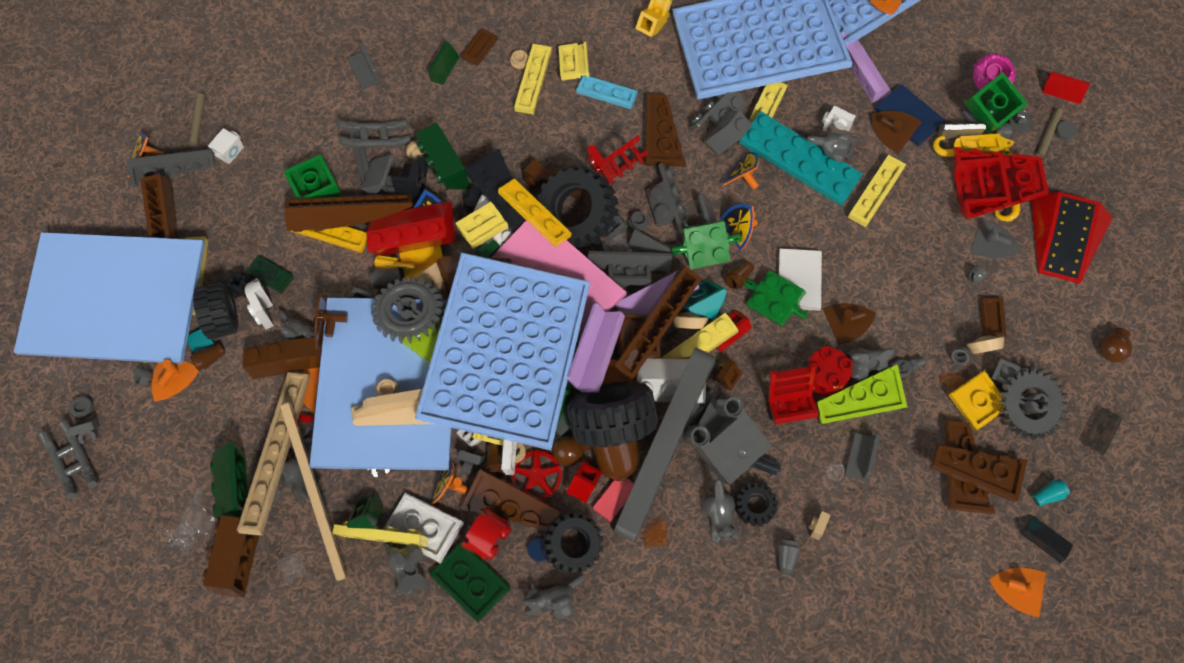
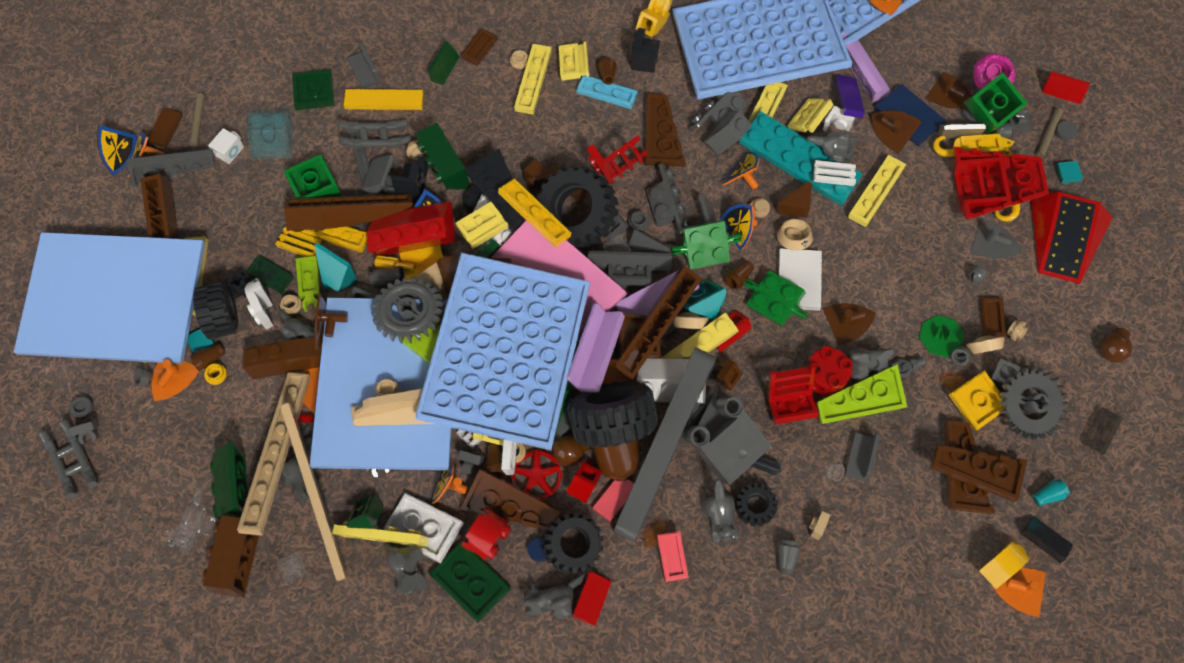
(114, 148): none -> shield
(164, 128): none -> reddish brown tile
(211, 369): none -> yellow plate
(270, 135): none -> clear light blue slope
(284, 237): none -> yellow tile
(286, 300): none -> tan plate
(308, 280): none -> lime plate
(313, 90): none -> dark green plate
(334, 271): none -> teal slope
(383, 99): none -> yellow tile
(592, 599): none -> red slope
(607, 69): none -> reddish brown cone
(644, 52): none -> black panel
(672, 556): none -> coral tile
(761, 207): none -> tan plate
(795, 234): none -> tan hat
(797, 202): none -> reddish brown slope
(810, 115): none -> light yellow plate
(834, 169): none -> white tile
(849, 96): none -> dark purple tile
(941, 336): none -> green piece
(949, 92): none -> reddish brown shield
(1005, 564): none -> yellow brick
(1017, 330): none -> tan plate
(1069, 172): none -> teal tile

